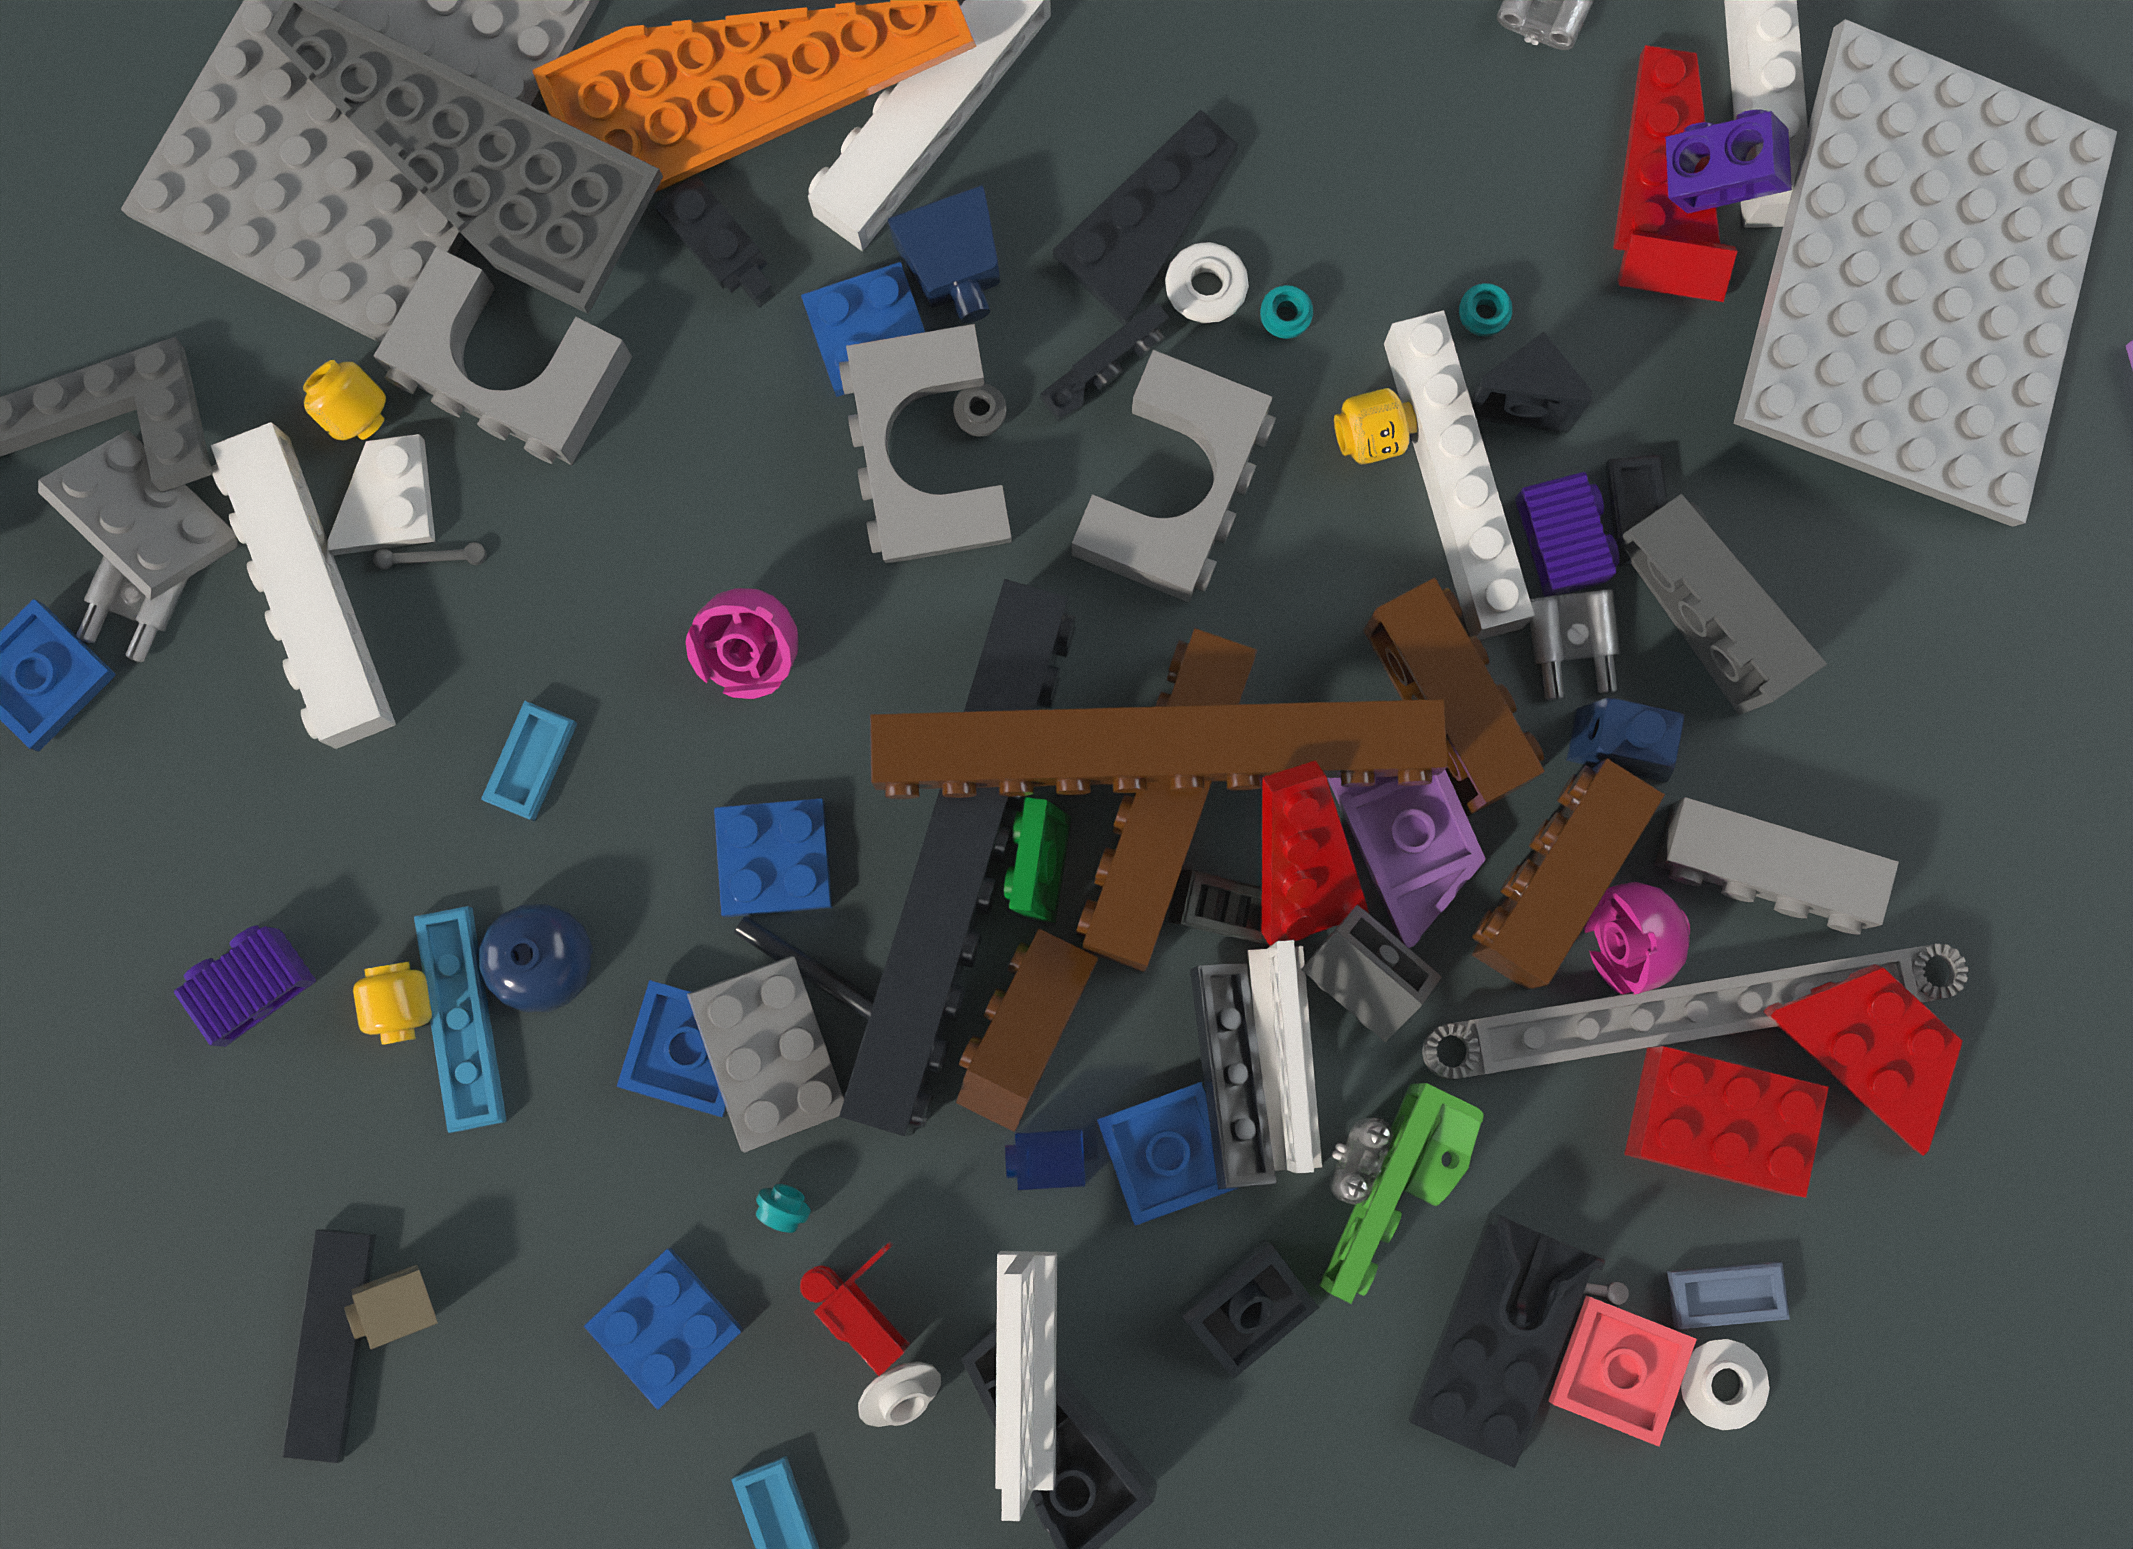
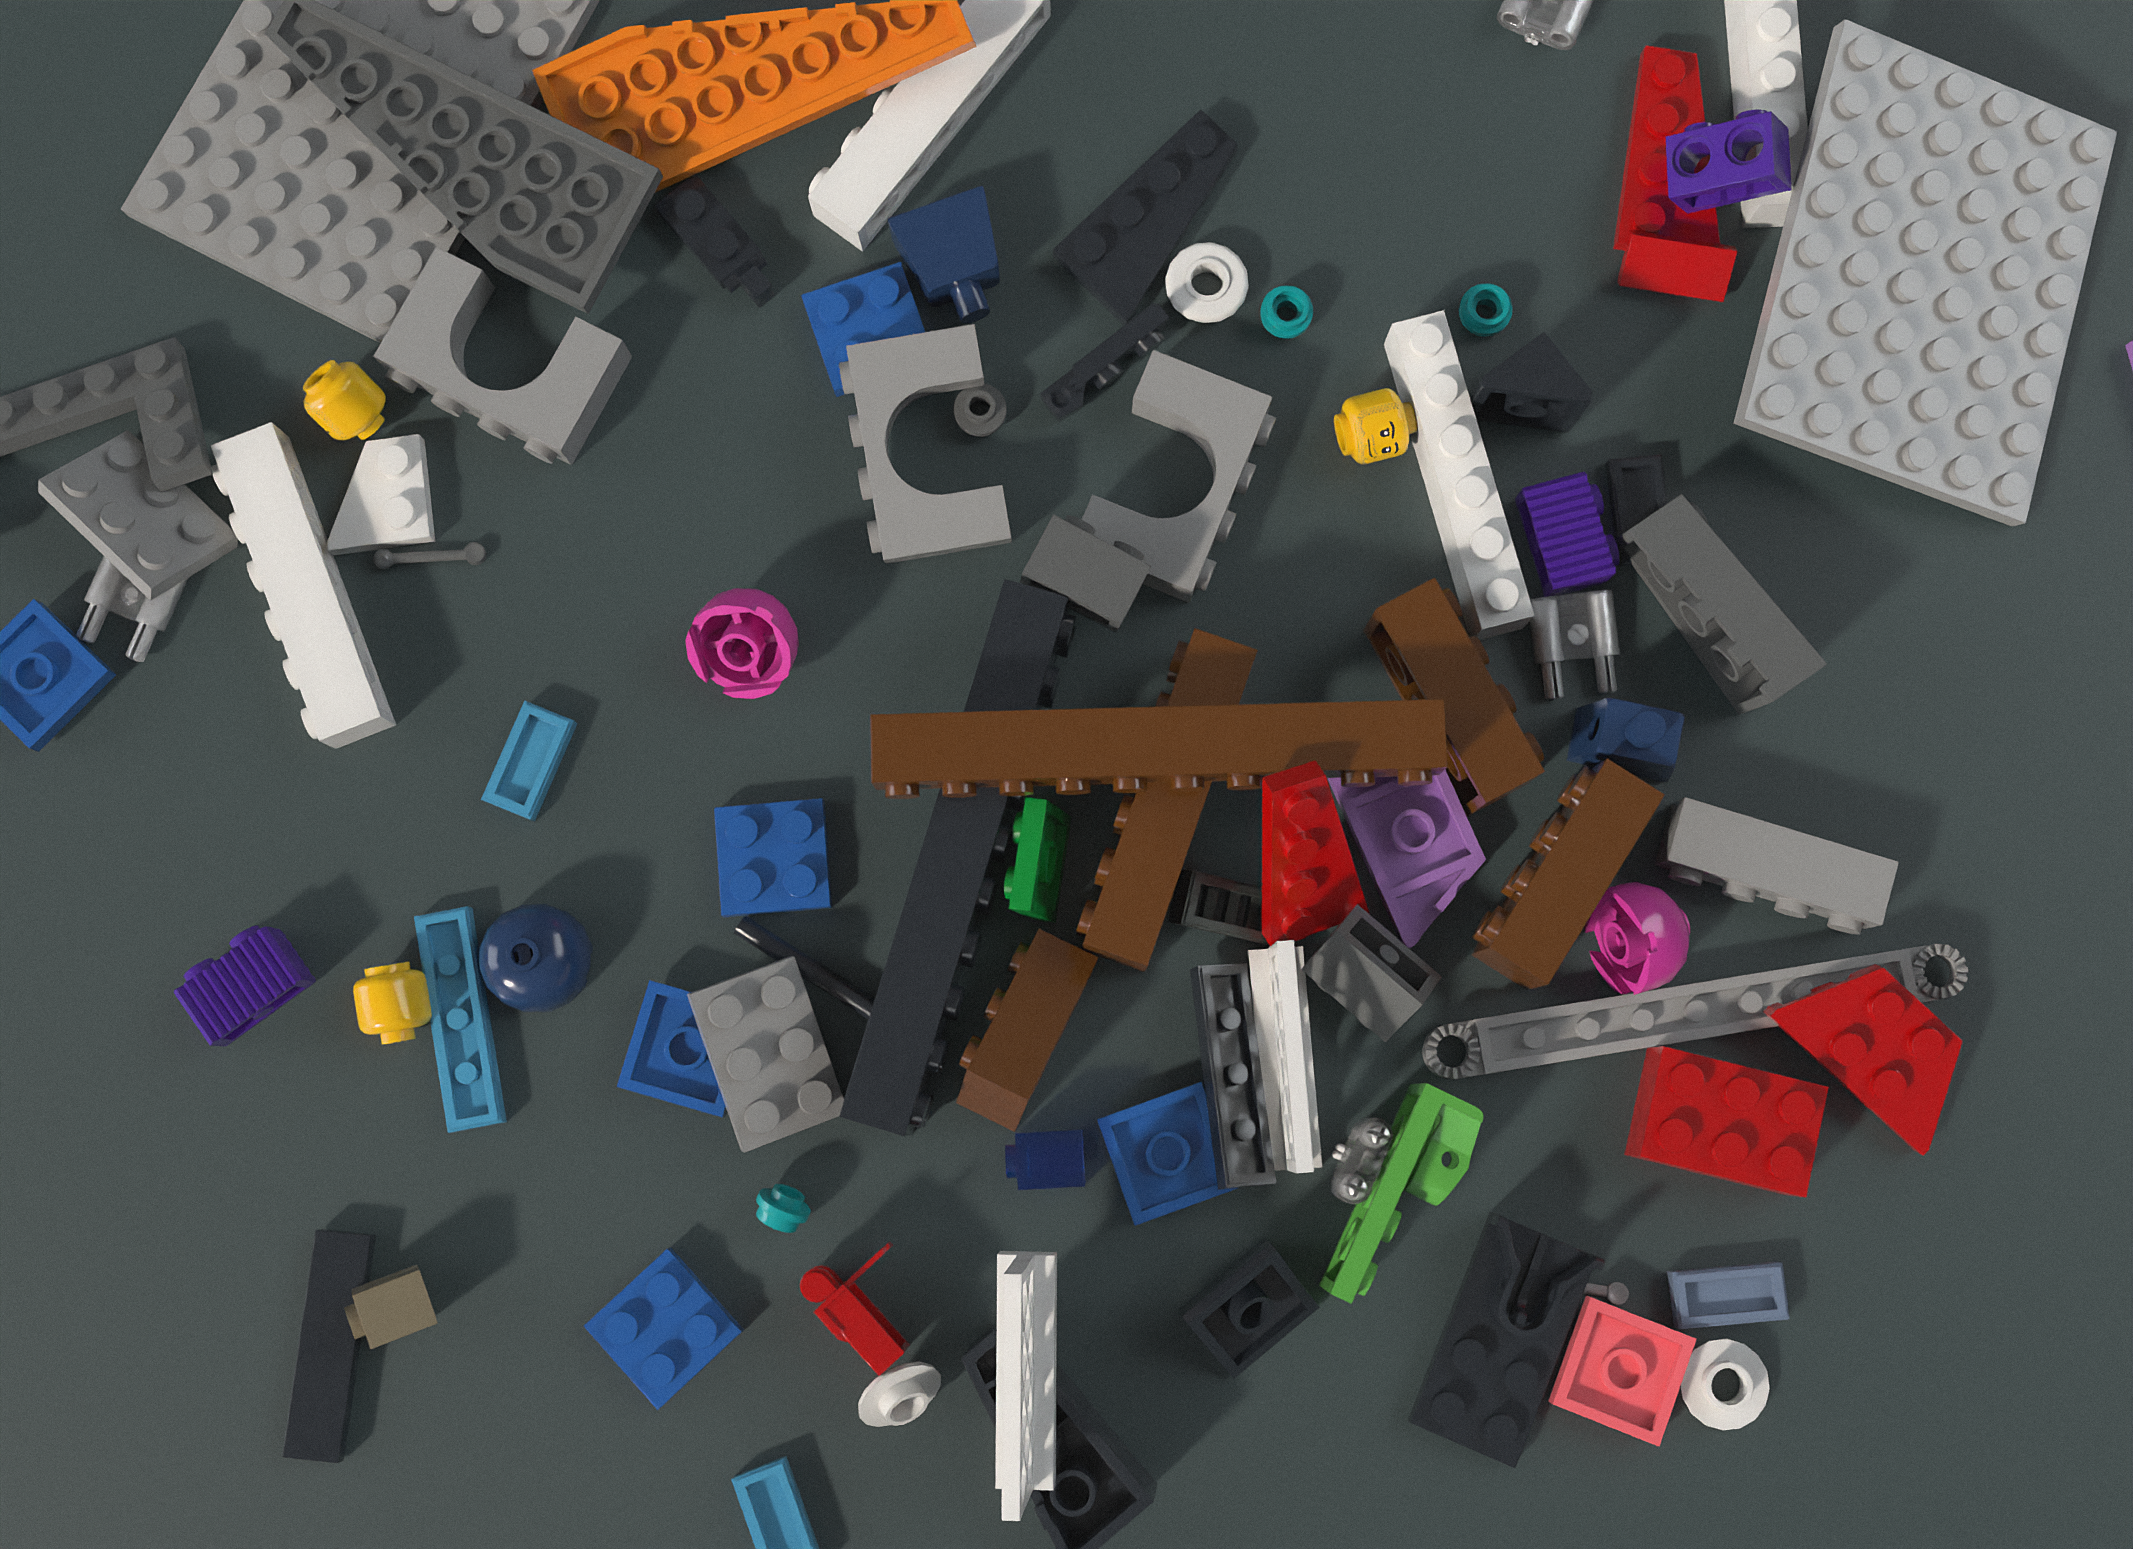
(1087, 570): none -> dark grey brick

